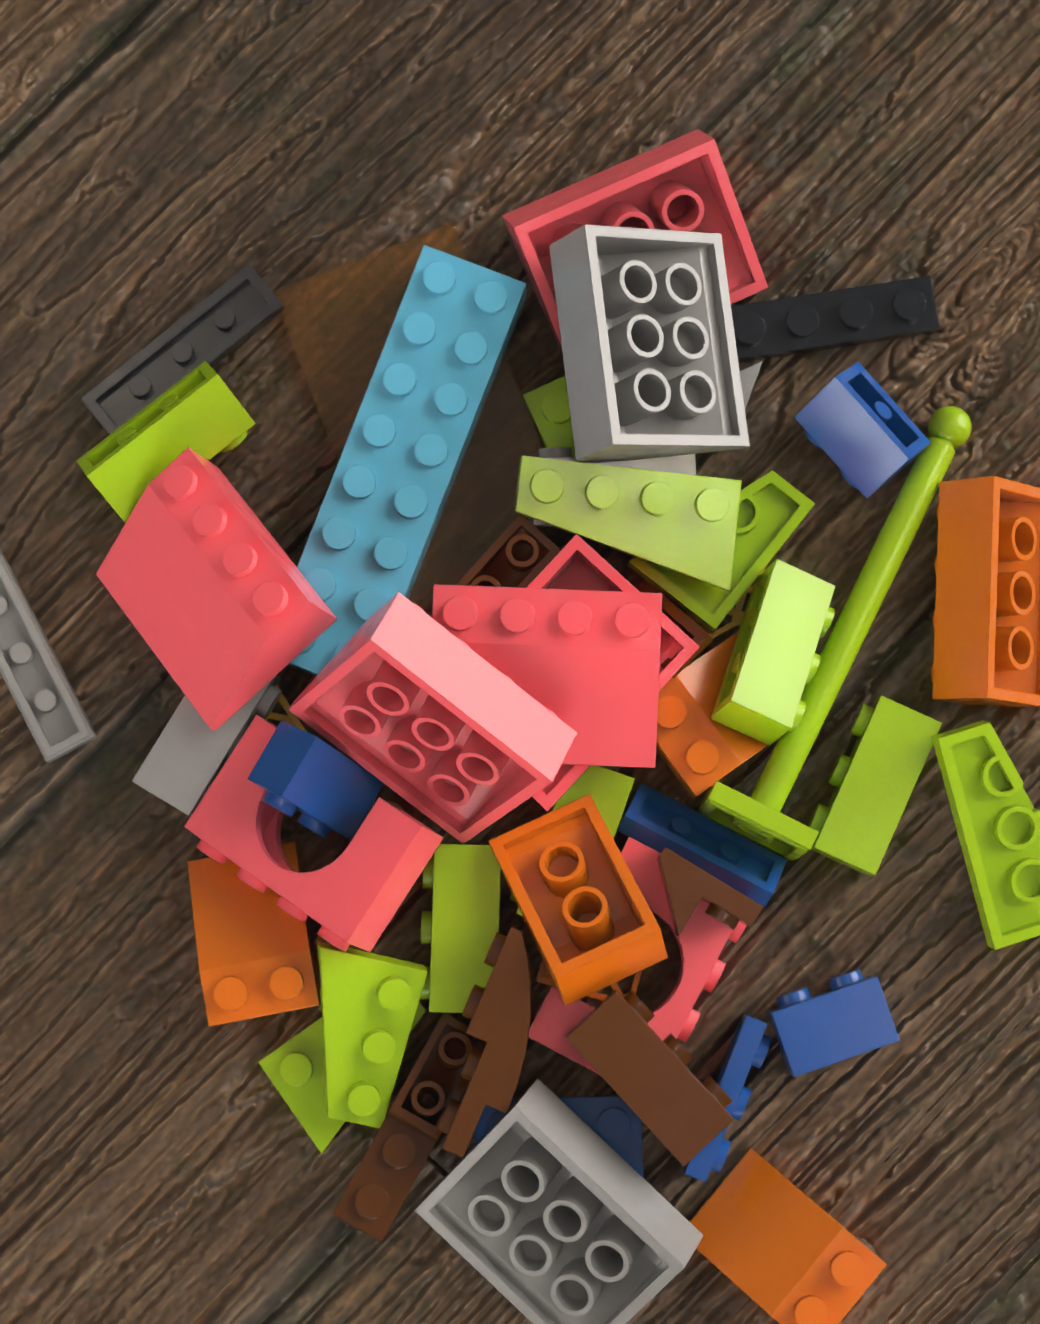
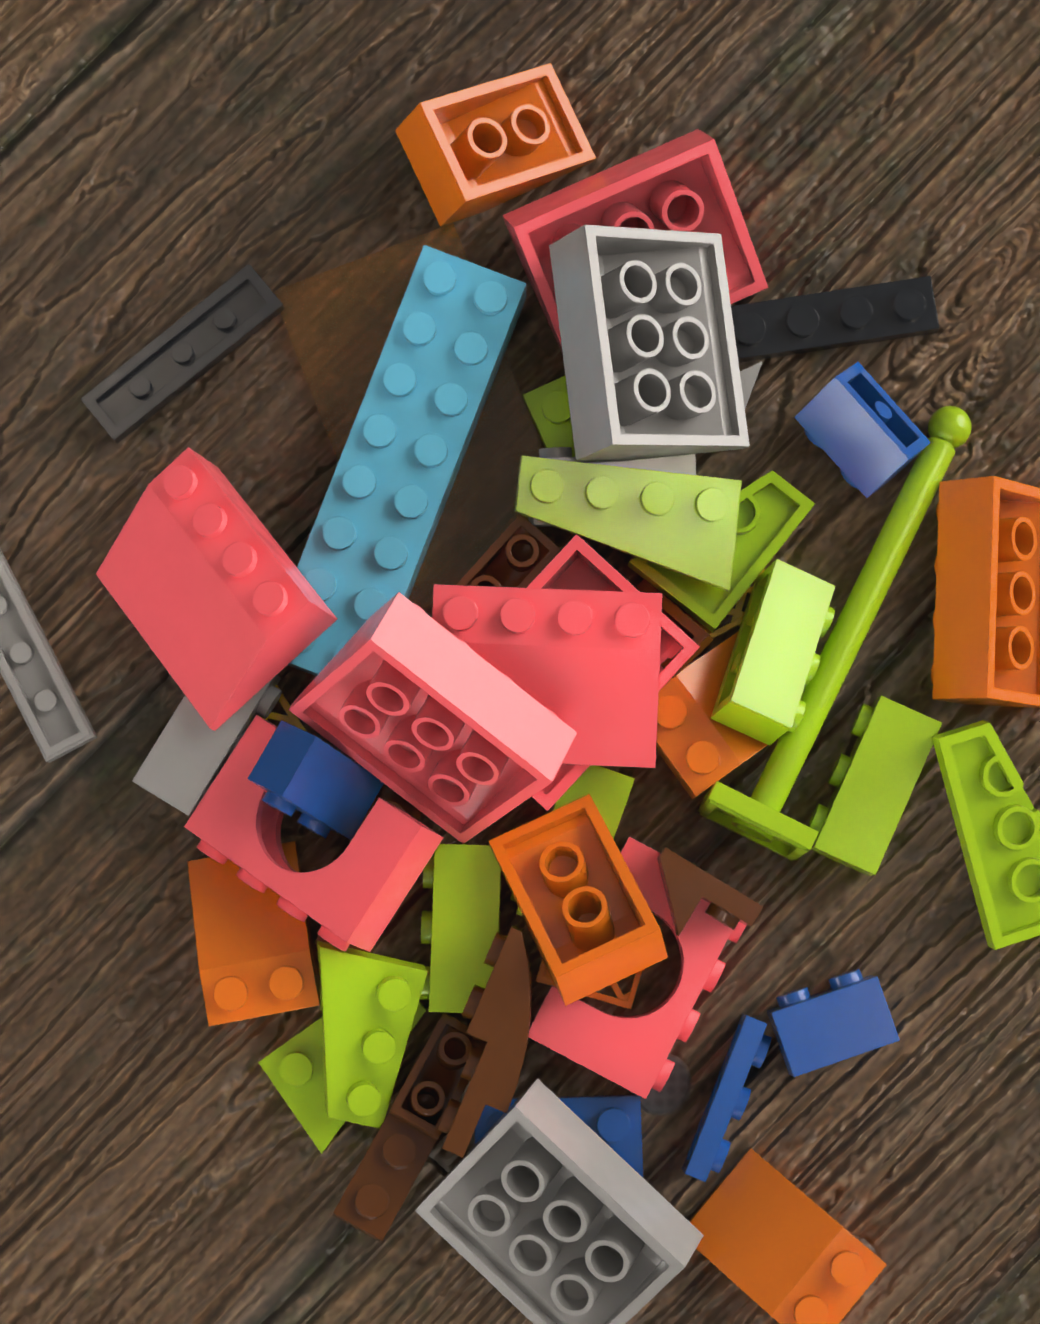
(191, 414): lime brick -> none
(493, 142): none -> orange slope
(652, 1075): reddish brown brick -> none
(703, 842): blue plate -> none

